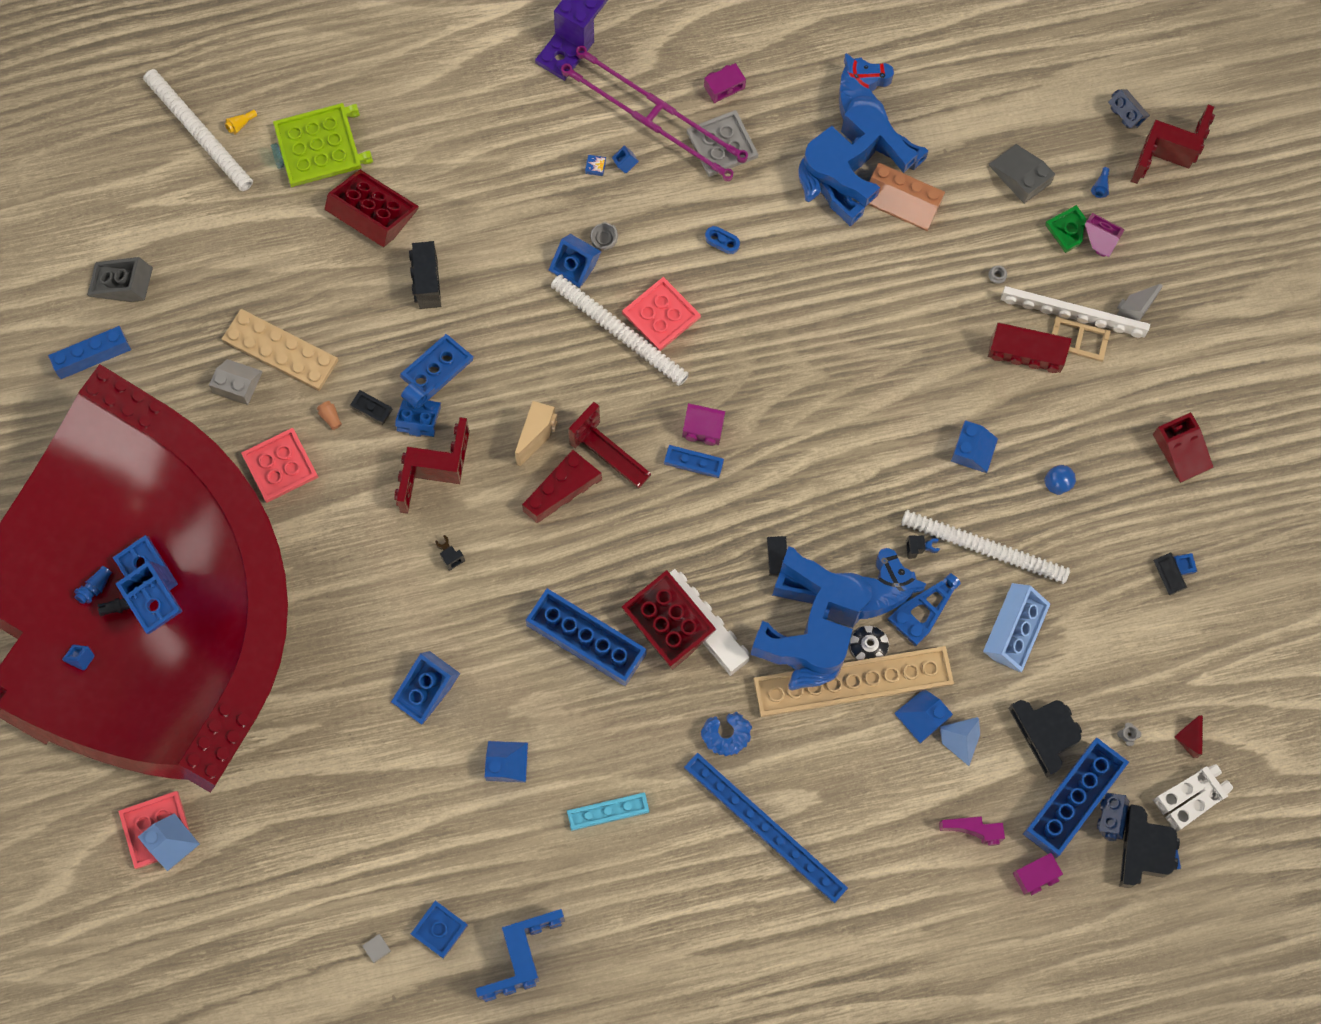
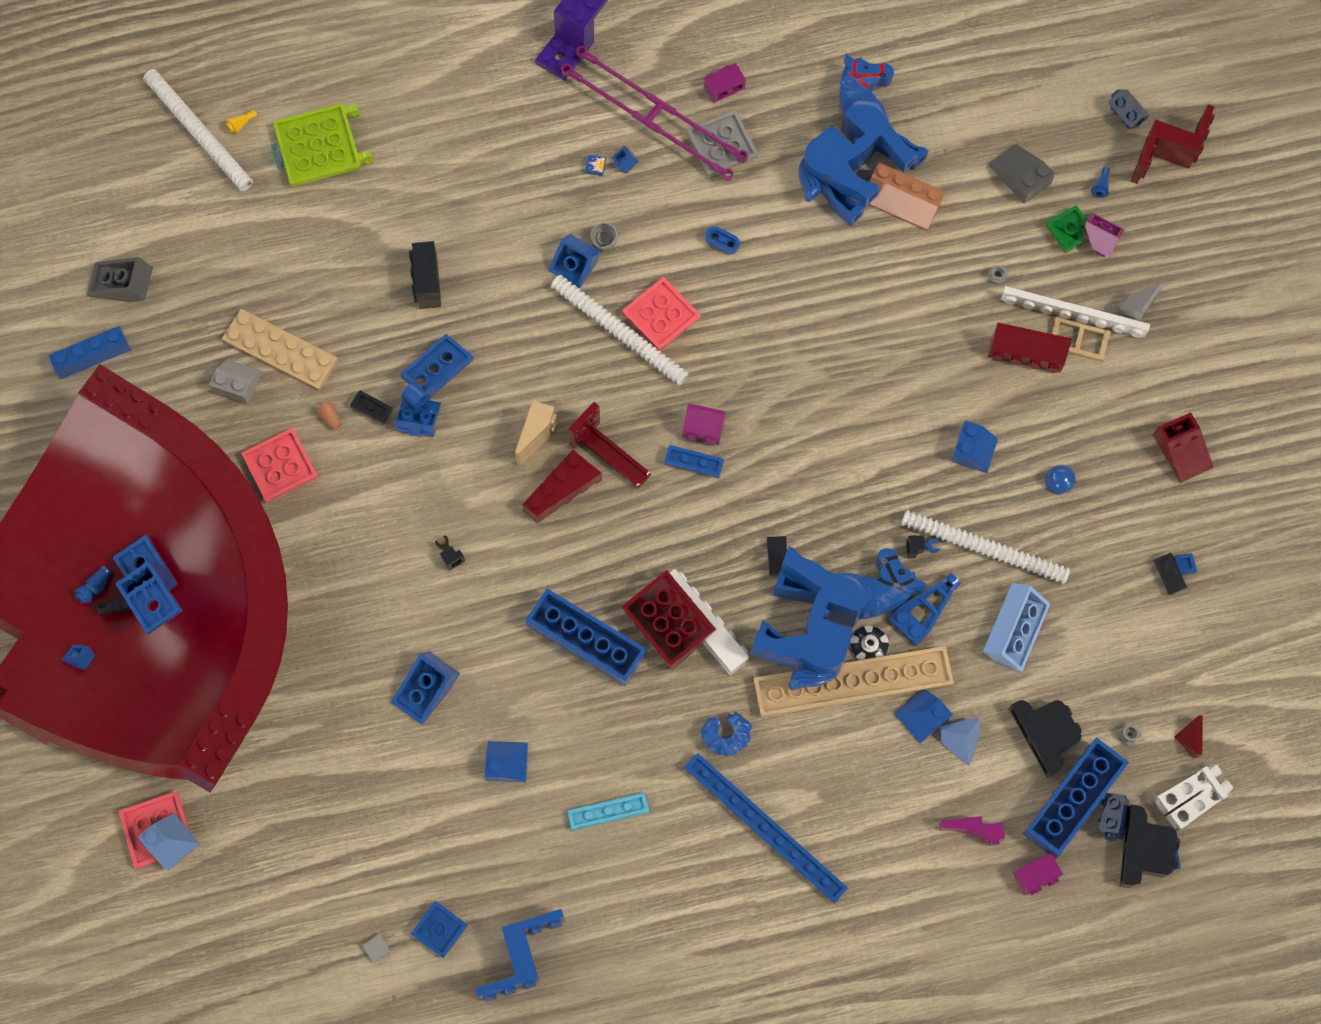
(370, 207): dark red slope -> none
(432, 465): dark red bracket -> none

